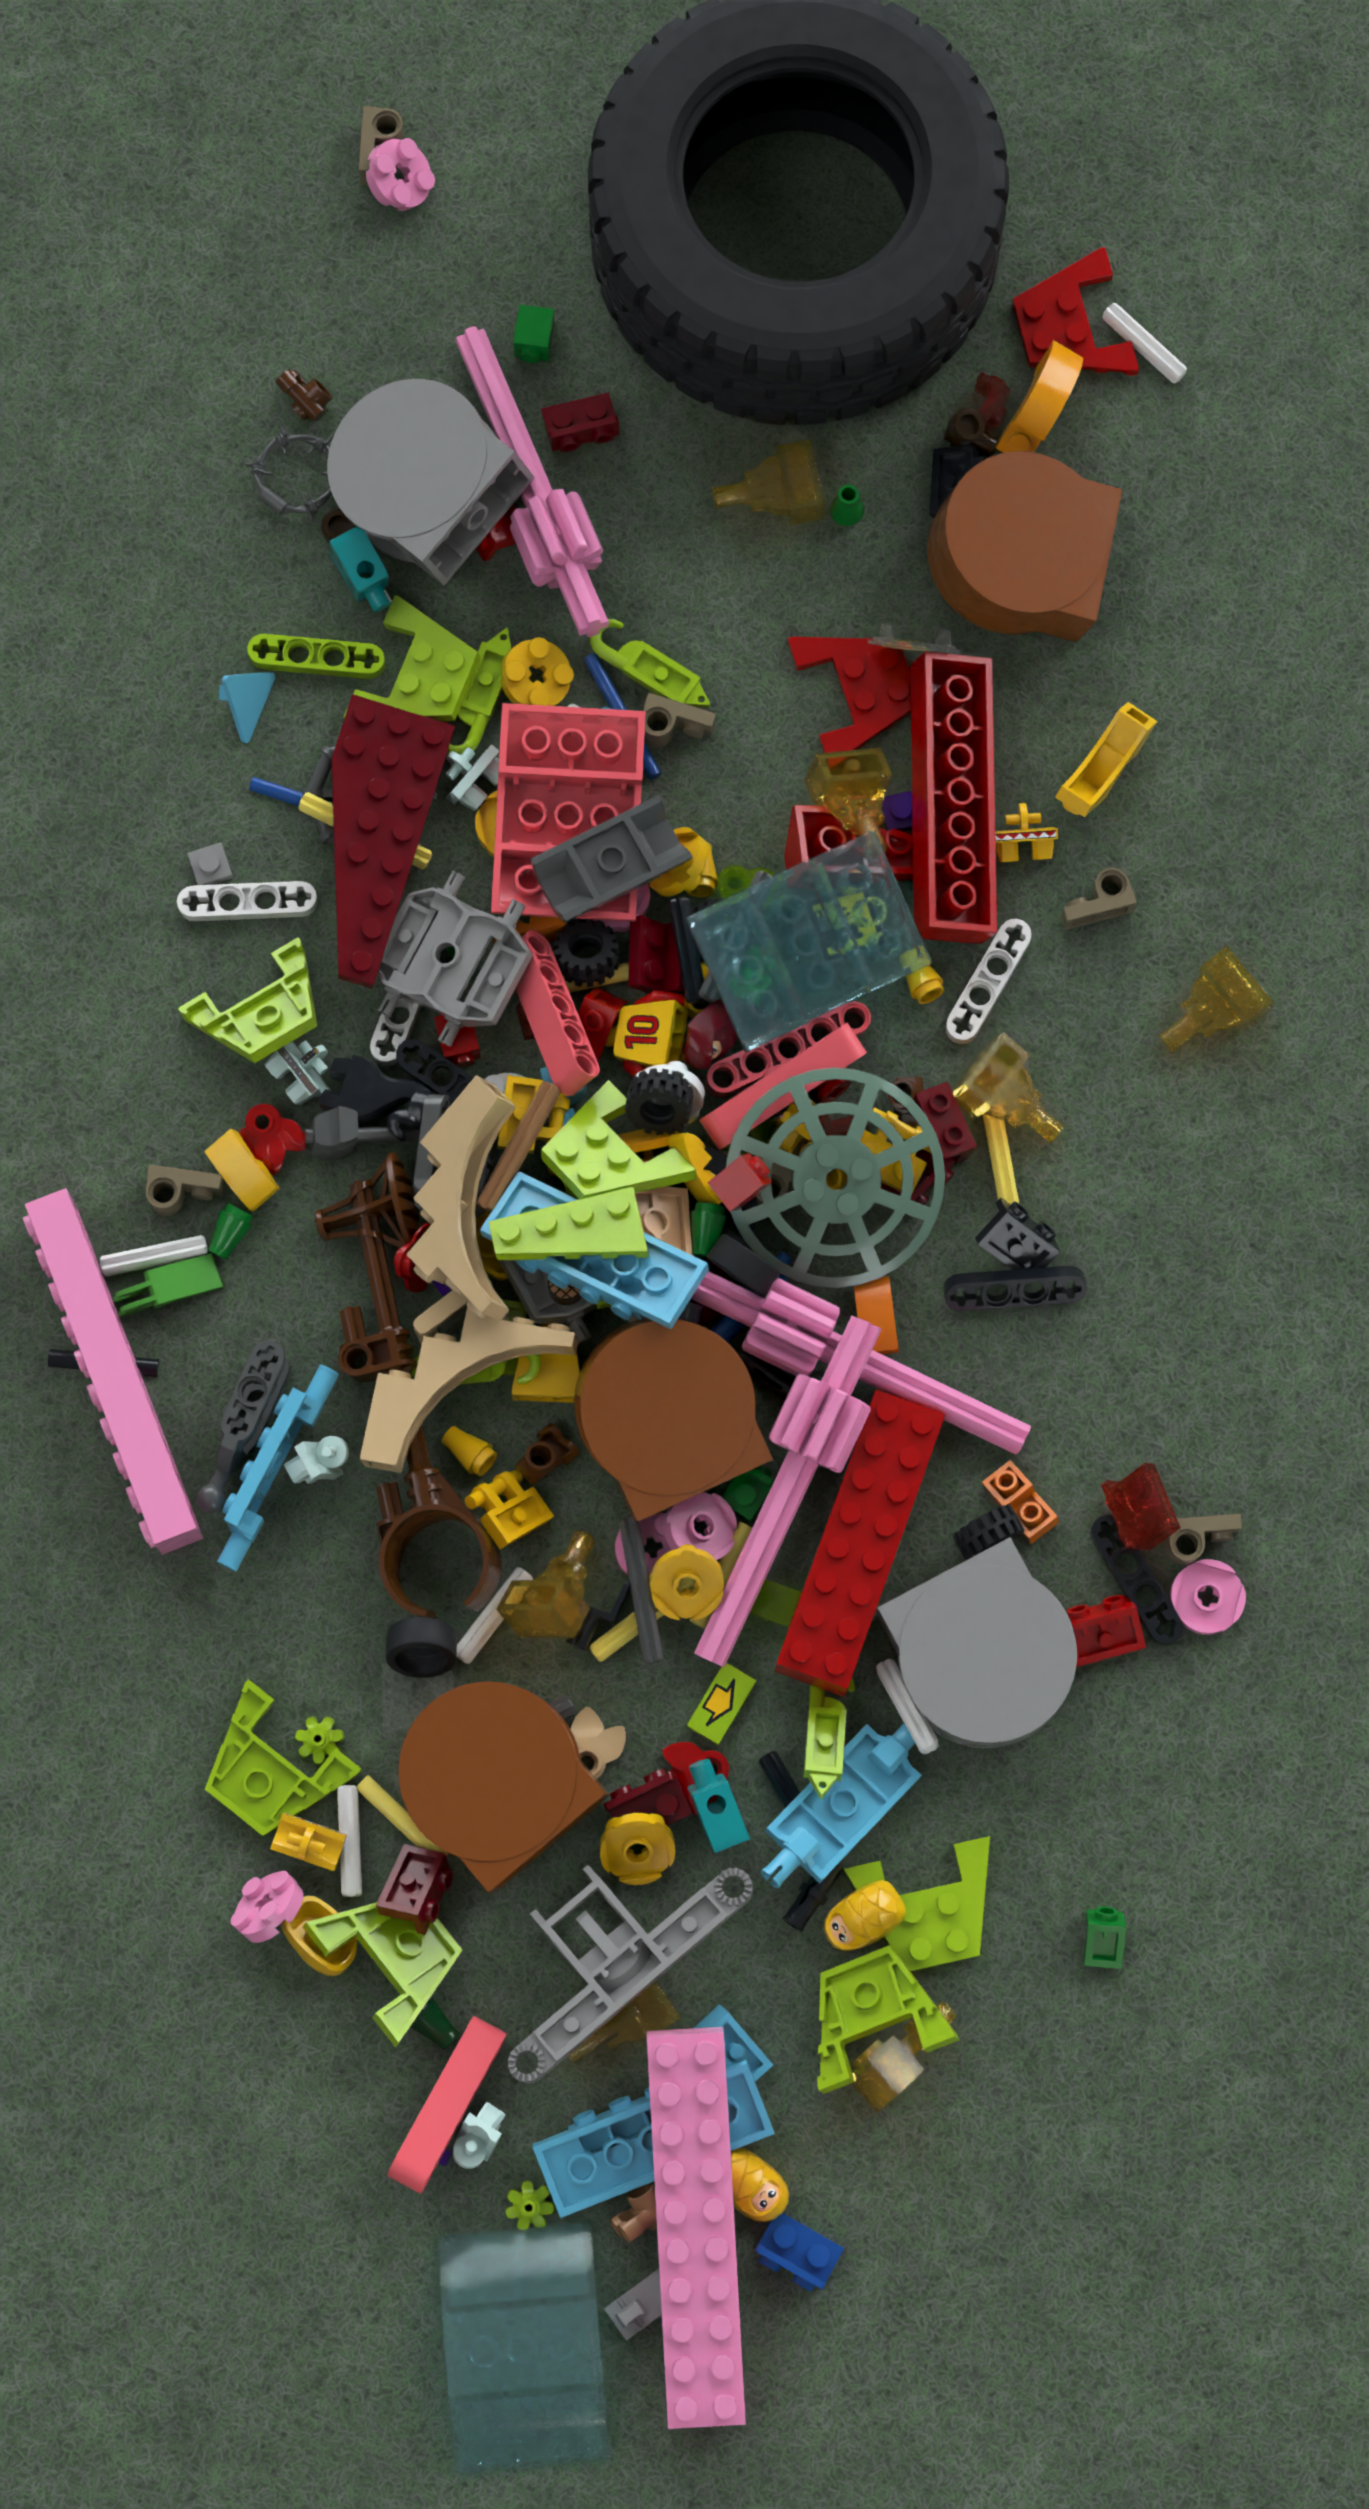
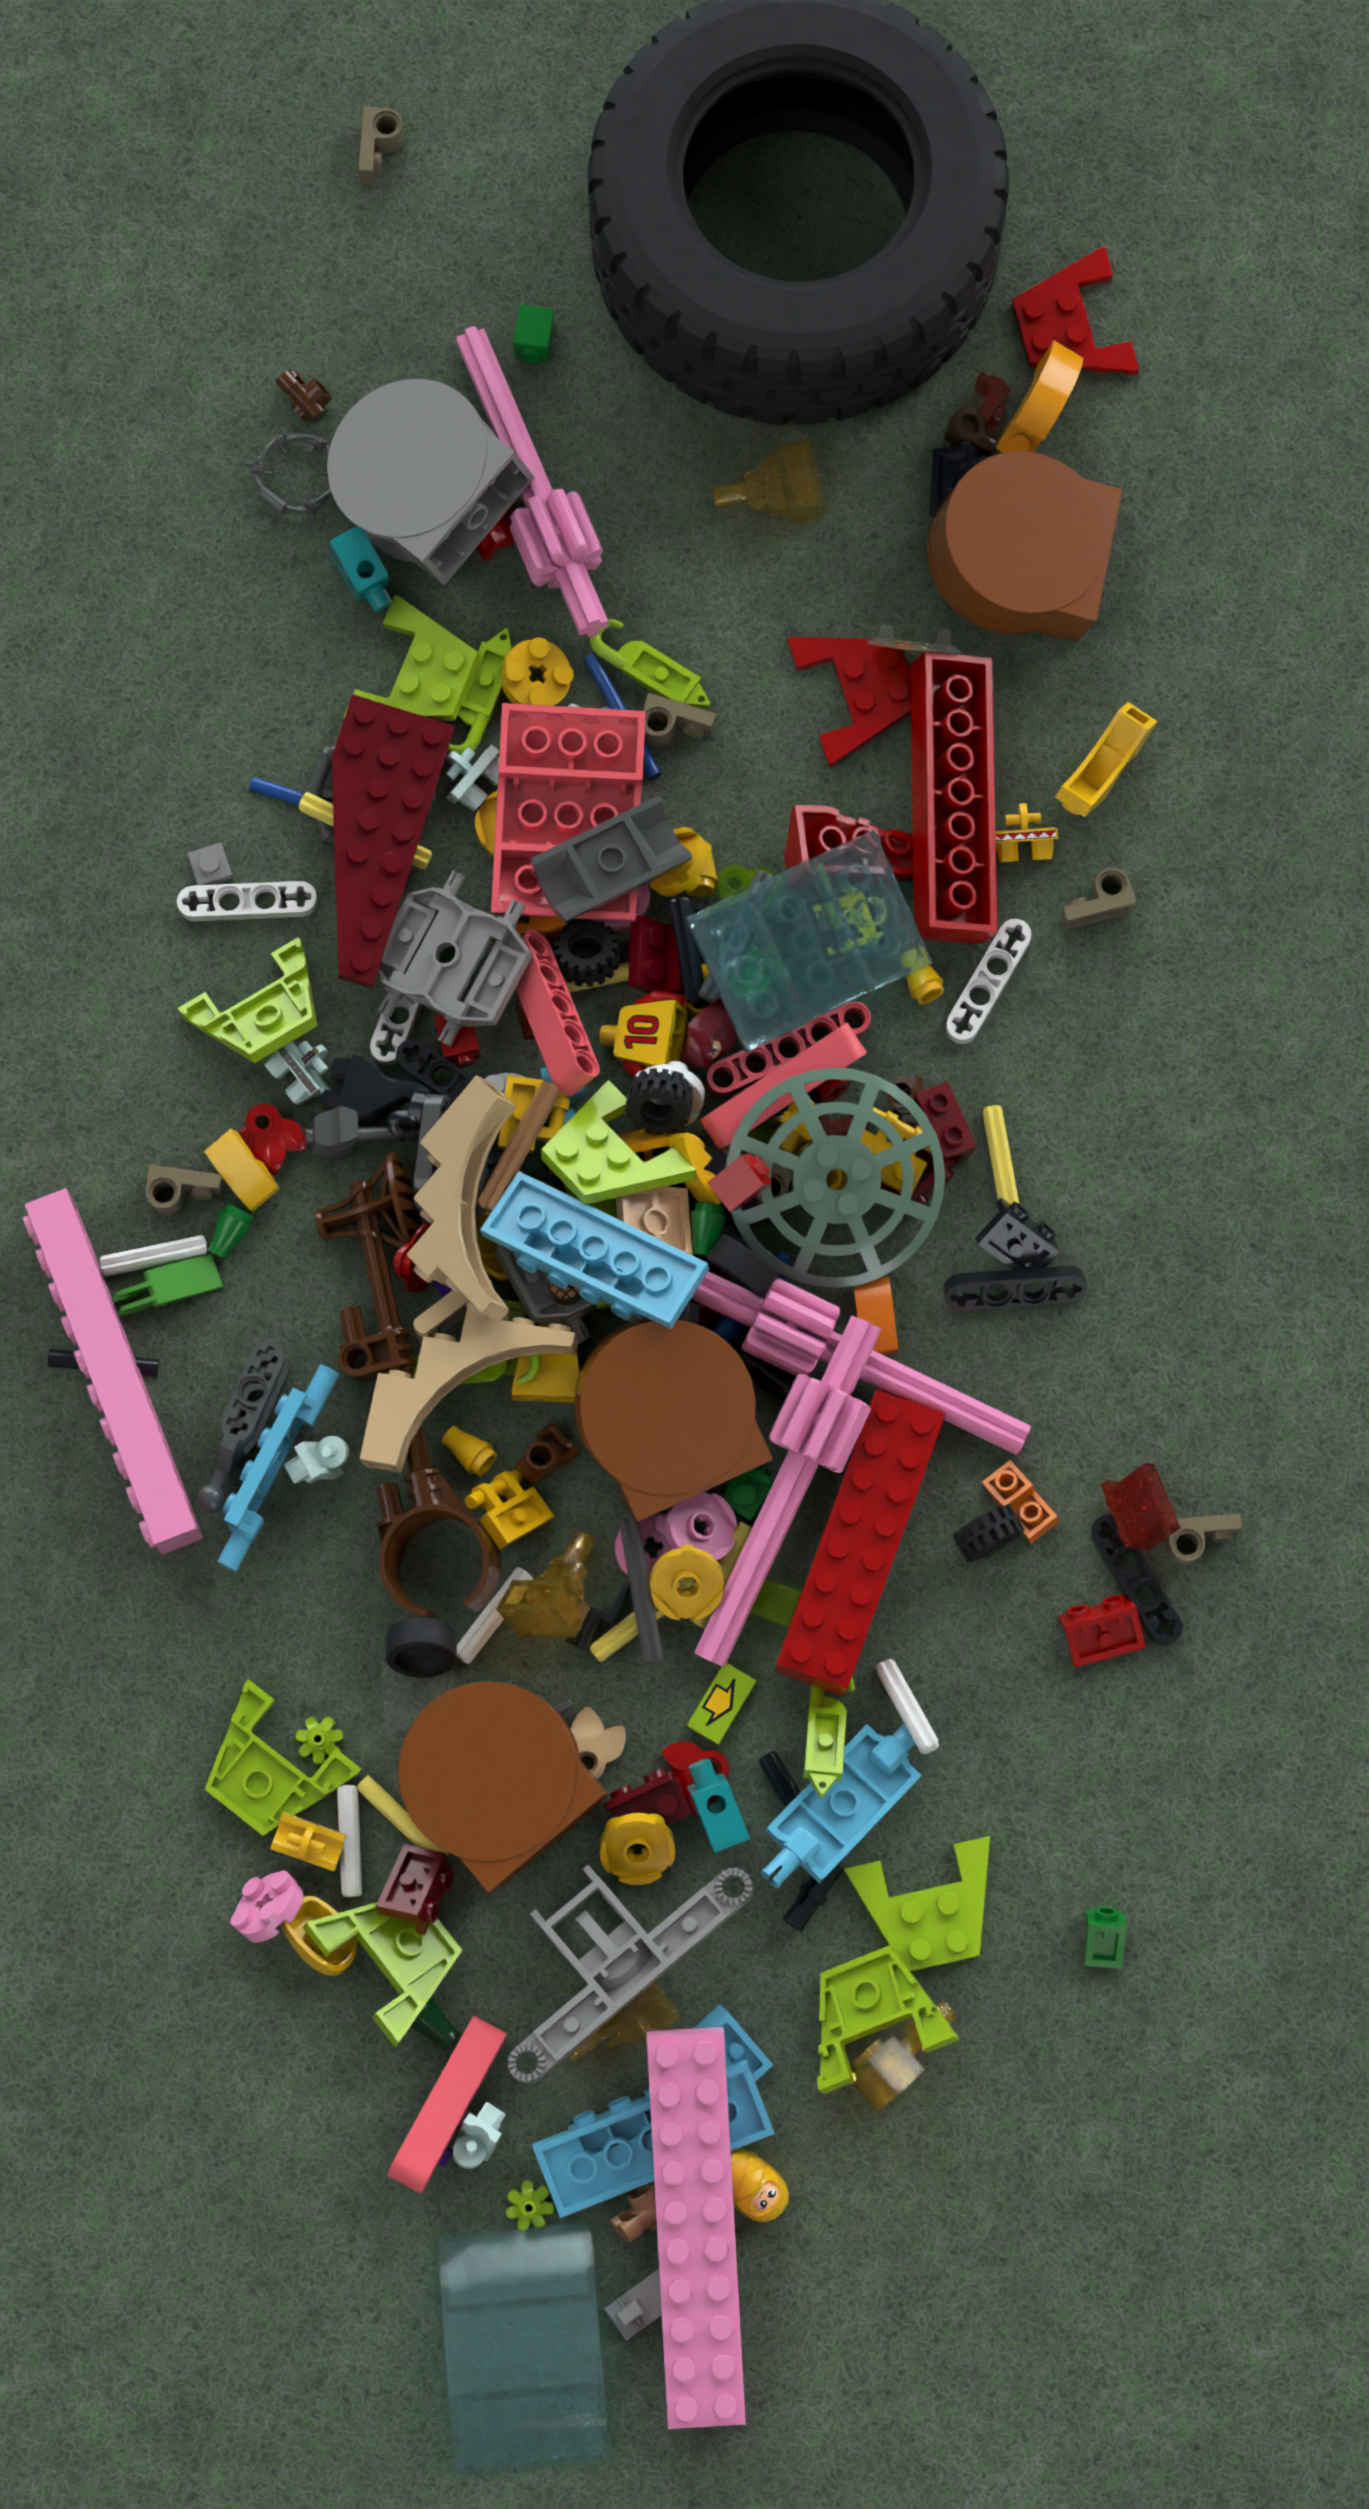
(246, 699): medium azure piece -> none
(317, 650): lime beam -> none
(335, 524): dark brown tile -> none
(415, 169): bright pink plate -> none
(580, 422): dark red bracket -> none
(584, 1227): lime wing -> none
(598, 1015): red bracket -> none
(799, 2250): blue bracket -> none
(847, 506): green cone -> none
(851, 787): clear yellow brick -> none
(864, 1916): yellow piece -> none
(898, 811): dark purple plate -> none
(983, 1649): light grey brick -> none
(1004, 1089): clear yellow brick -> none
(1144, 343): white axle -> none
(1223, 996): clear yellow brick -> none
(1225, 1586): bright pink plate -> none

